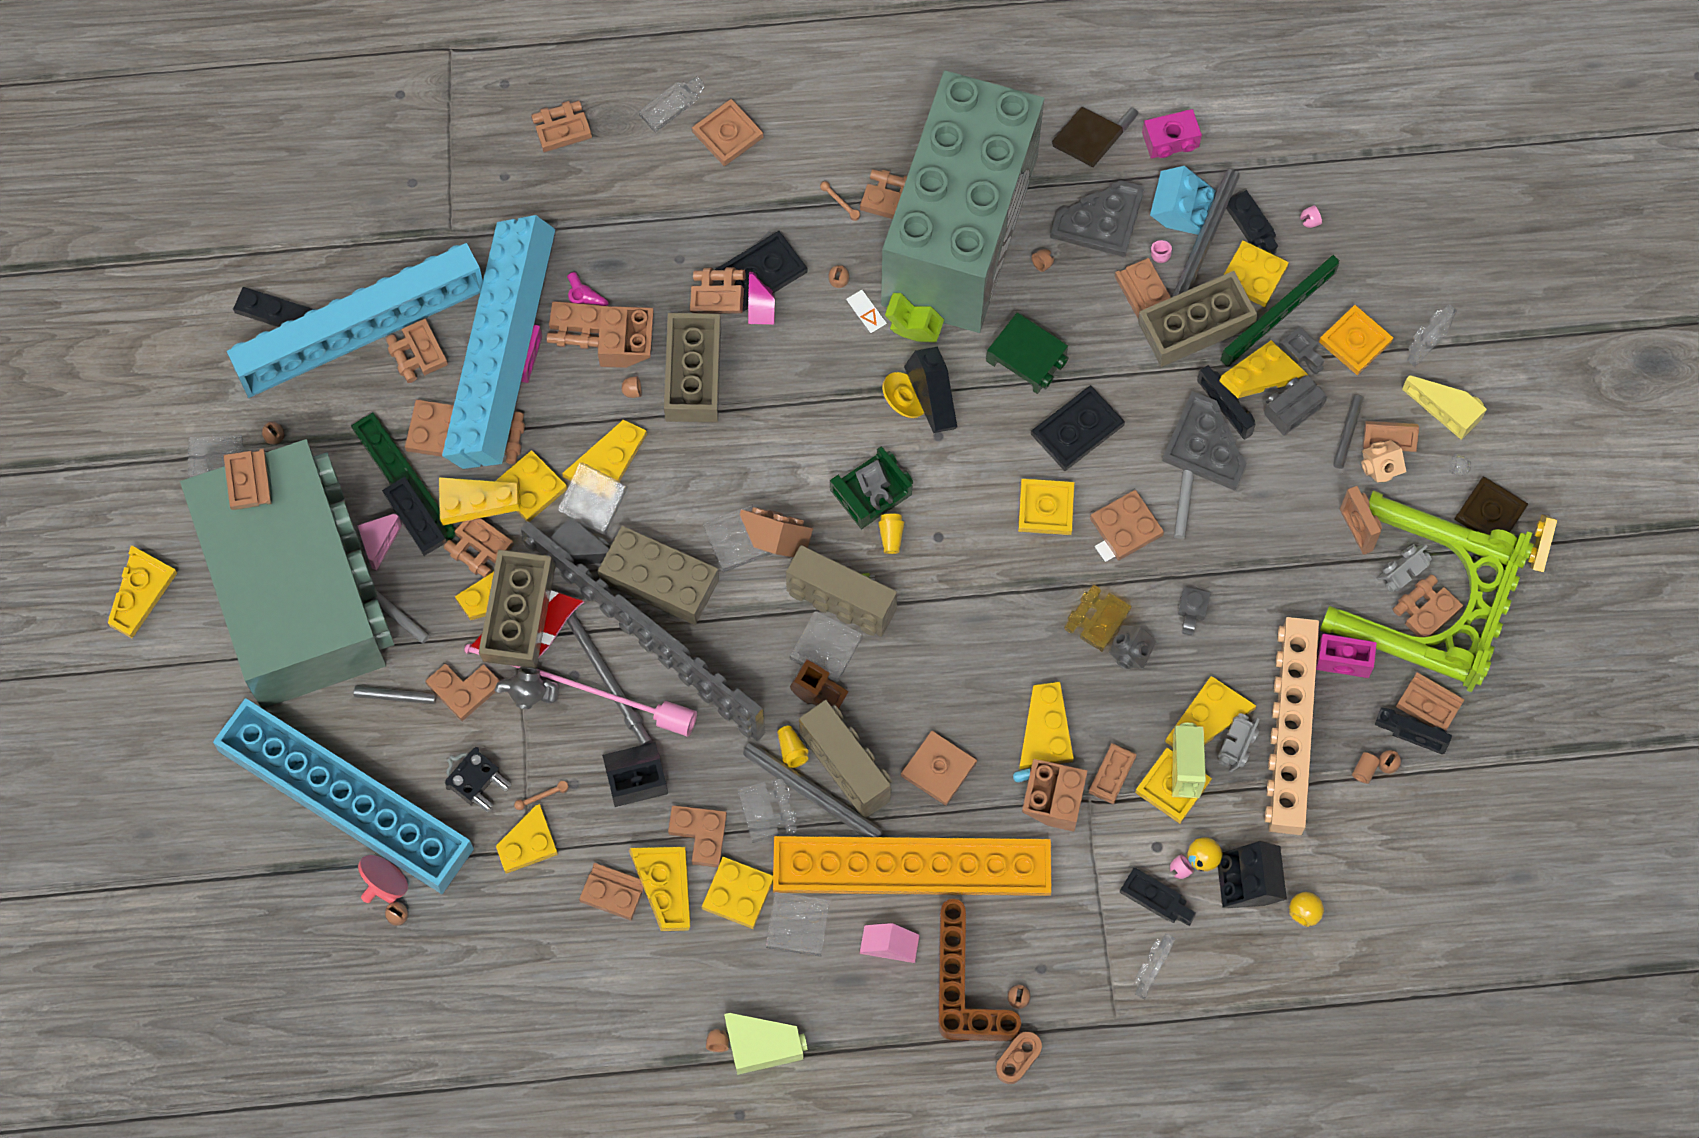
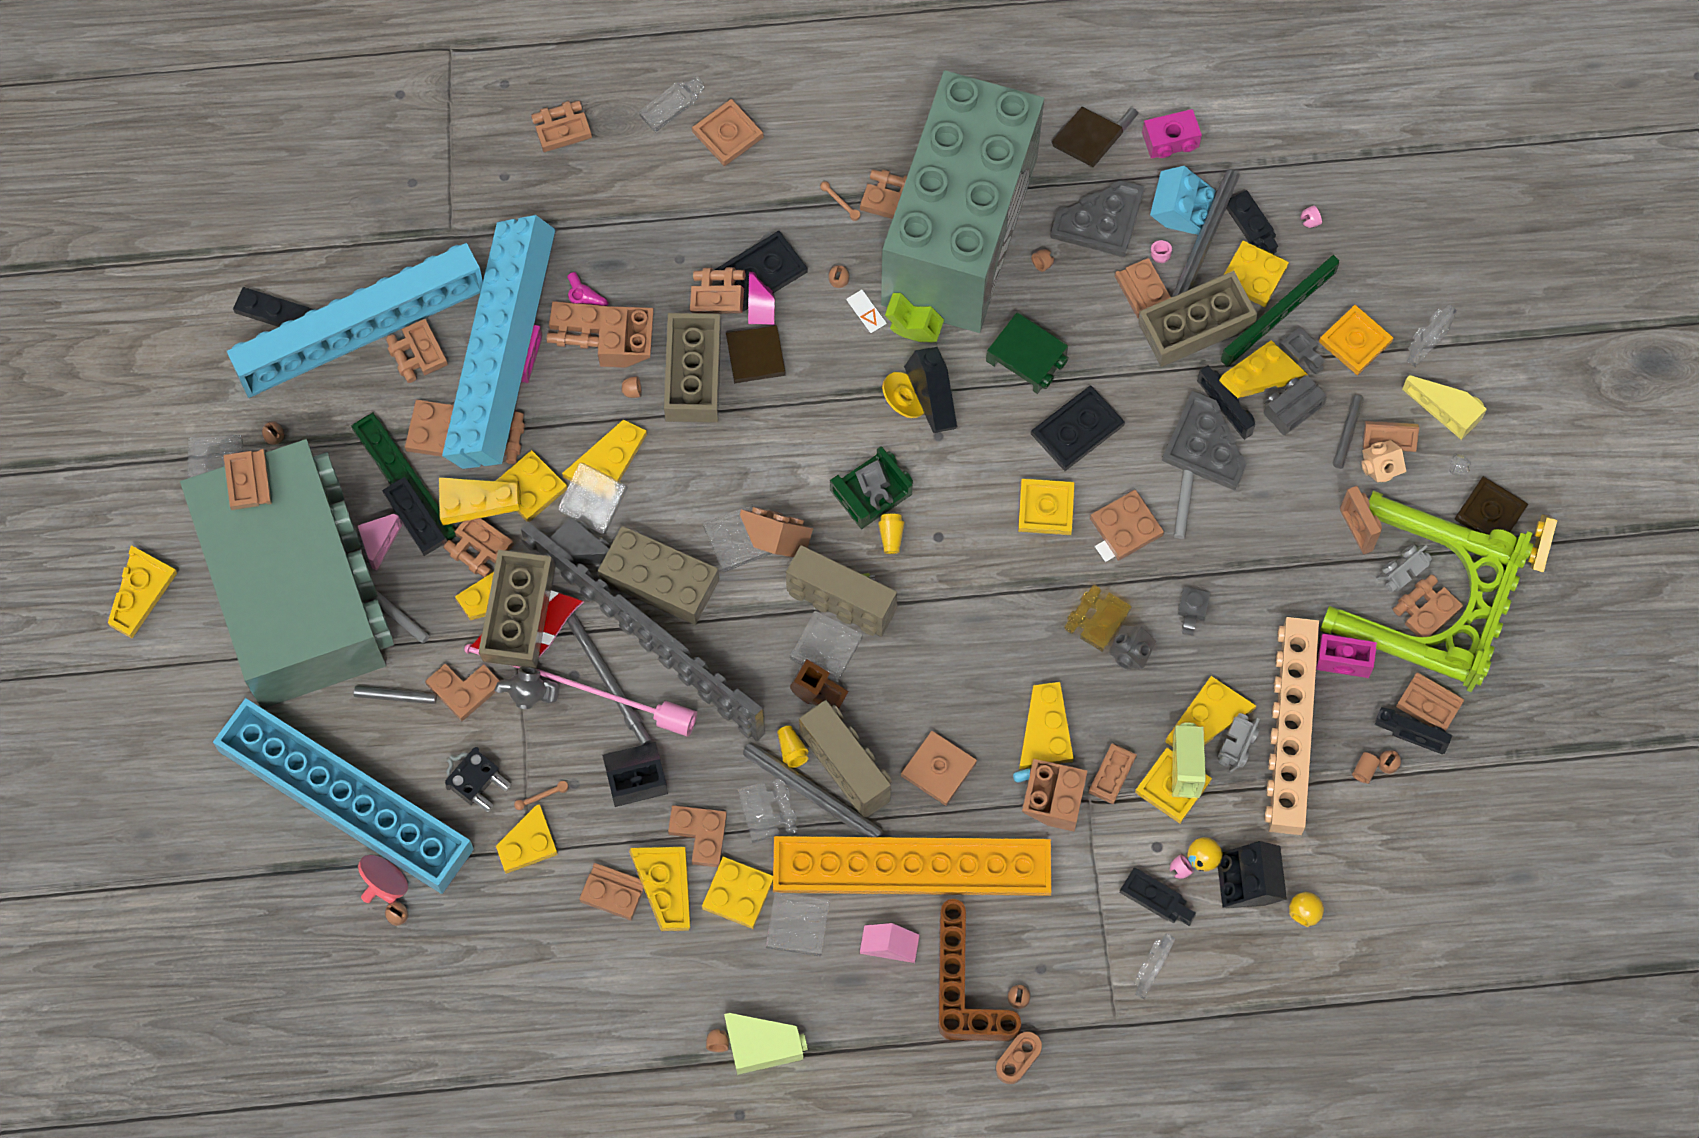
(755, 354): none -> dark brown tile

